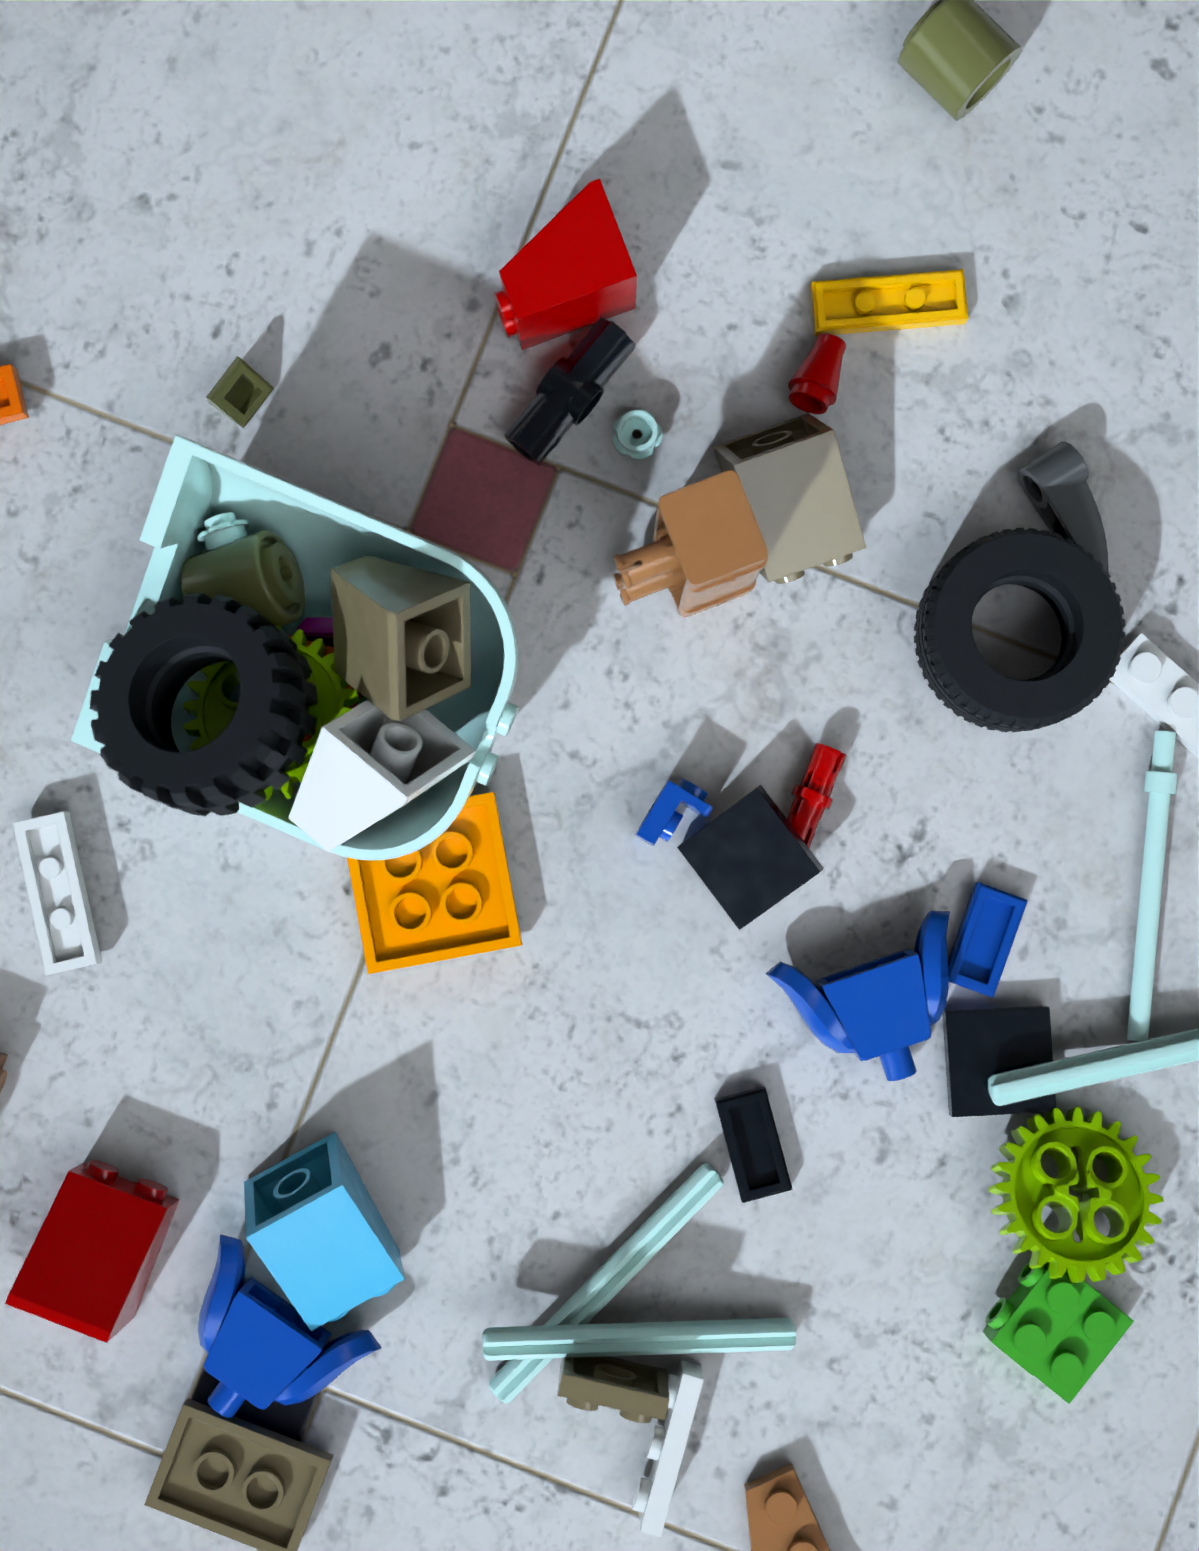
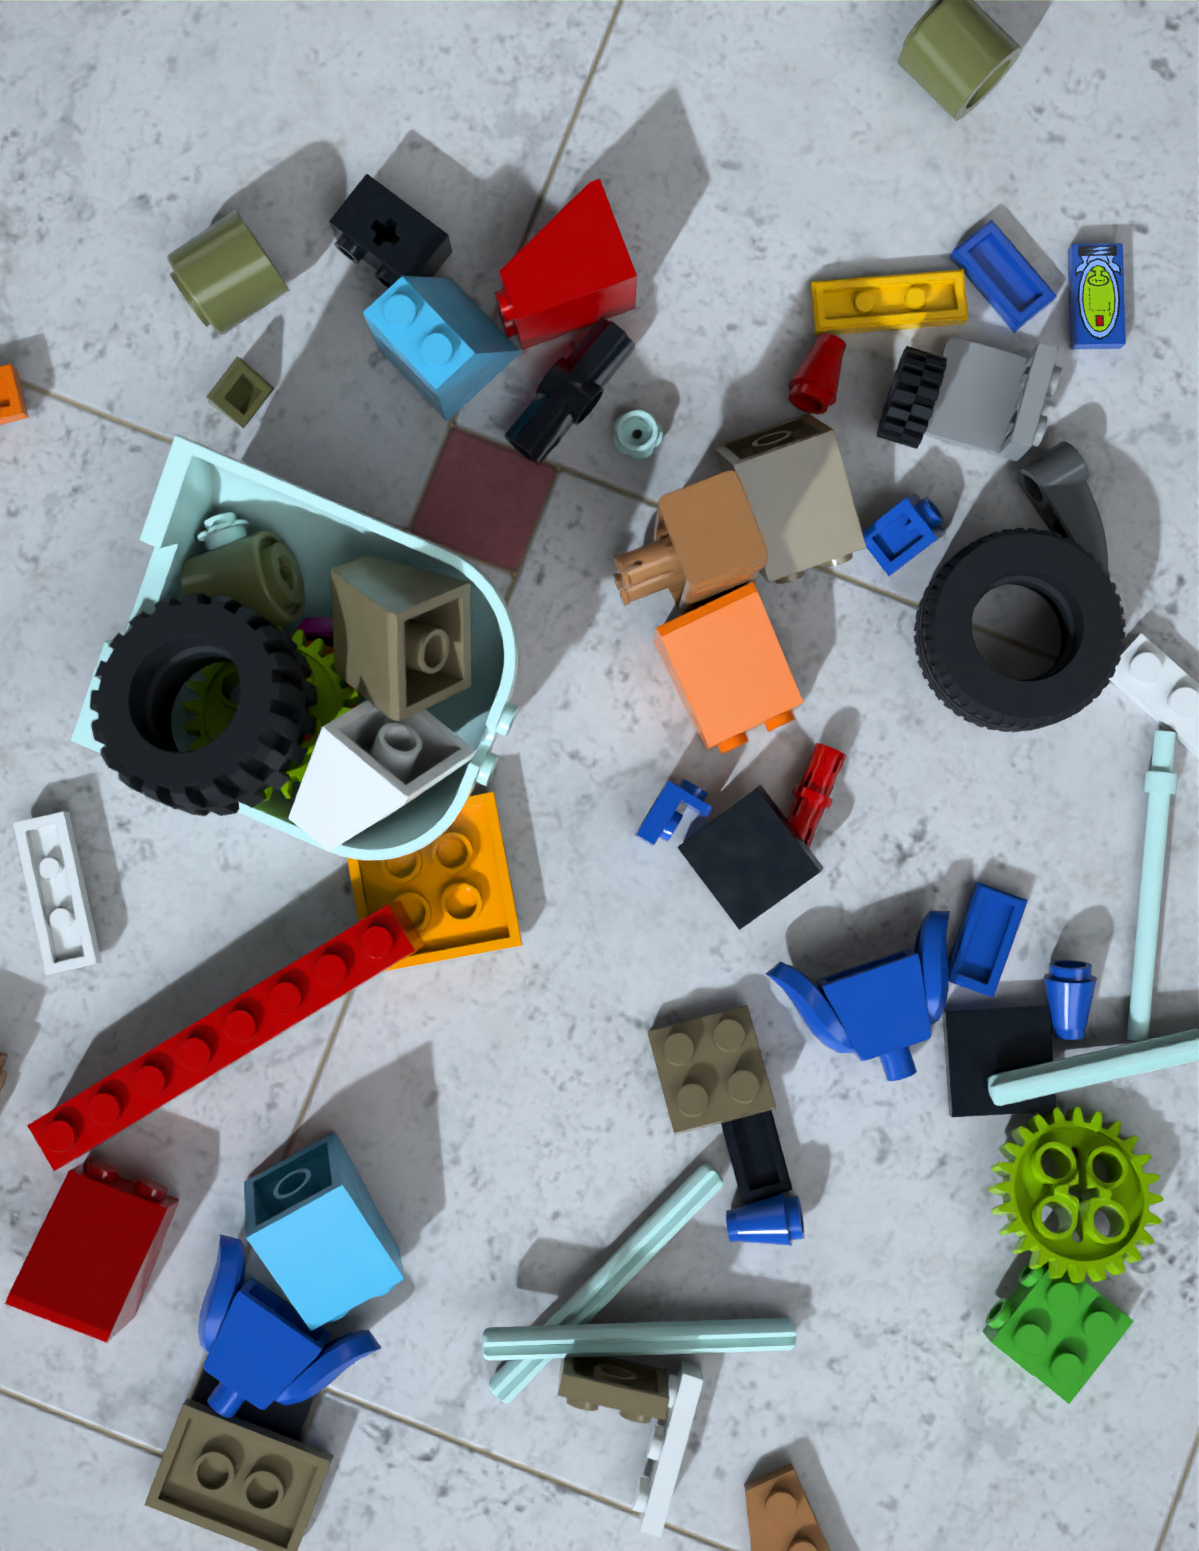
(225, 274): none -> olive piece
(226, 1035): none -> red brick
(378, 213): none -> black brick
(438, 340): none -> medium azure slope
(711, 1070): none -> dark tan plate
(729, 669): none -> orange slope
(767, 1221): none -> blue cone
(904, 532): none -> blue bracket
(912, 397): none -> black tyre
(994, 397): none -> light grey bracket
(1003, 276): none -> blue tile
(1069, 997): none -> blue cone
(1096, 296): none -> tile

